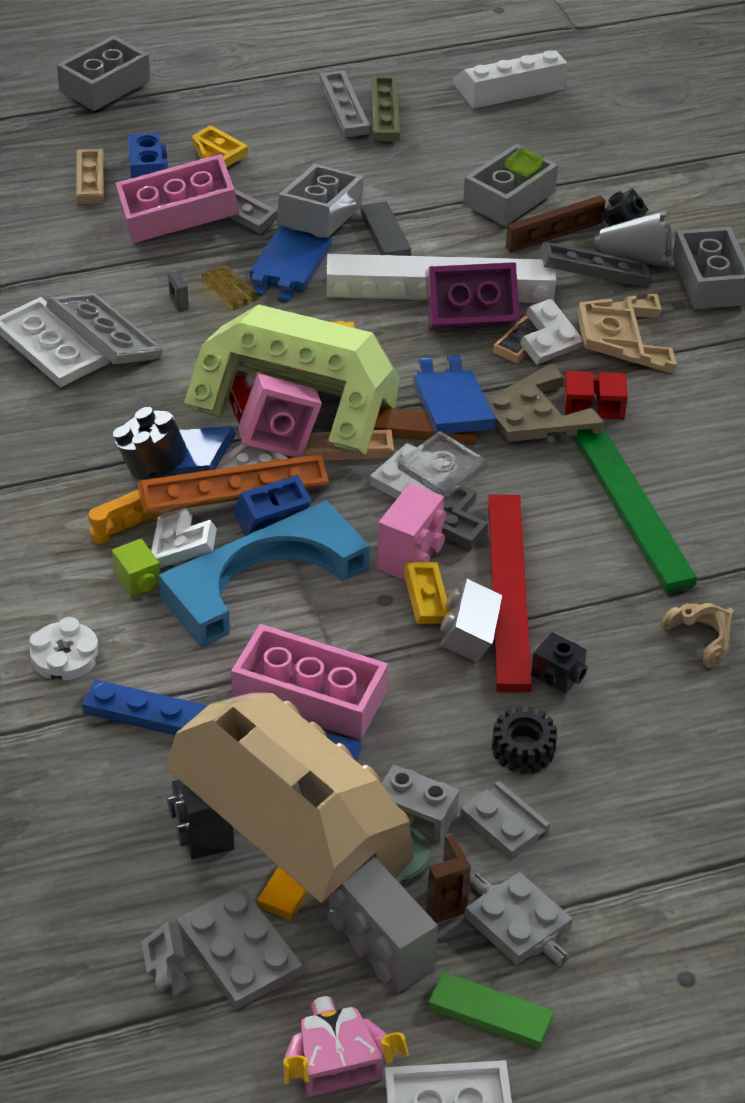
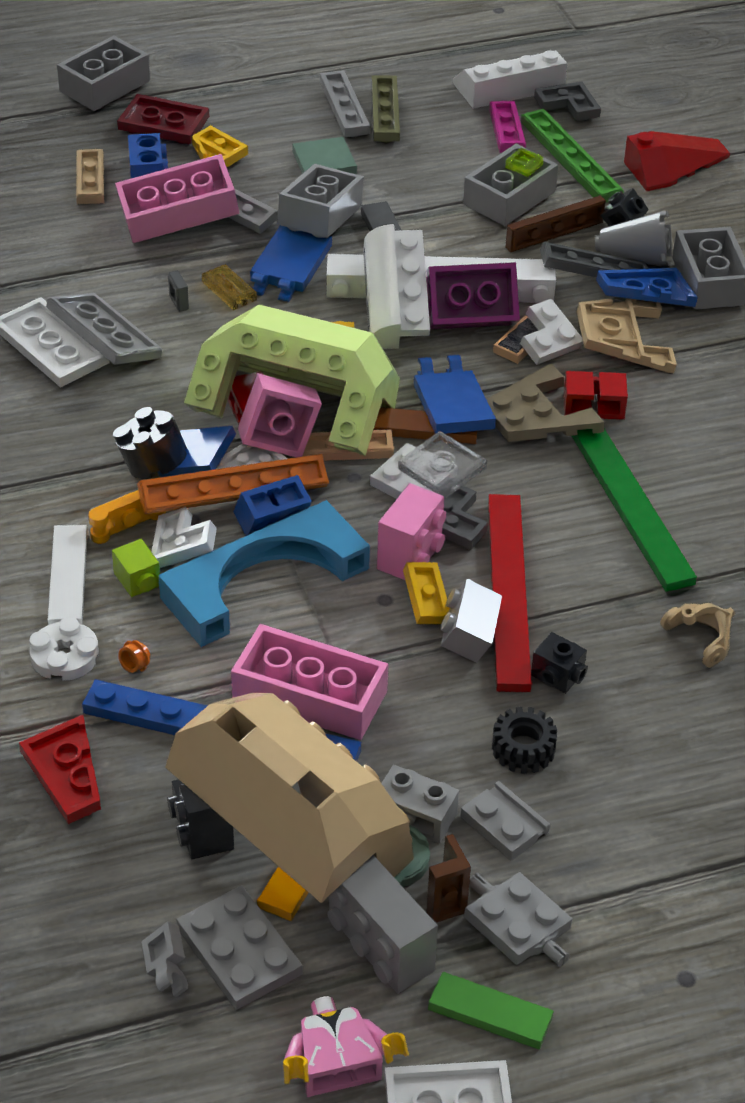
(65, 768): none -> red wing
(67, 573): none -> white tile
(134, 656): none -> orange plate
(170, 118): none -> dark red plate
(325, 152): none -> sand green tile
(395, 285): none -> white brick
(506, 124): none -> dark pink tile
(570, 154): none -> bright green tile
(571, 95): none -> dark grey plate
(653, 285): none -> blue wing
(663, 158): none -> red wedge

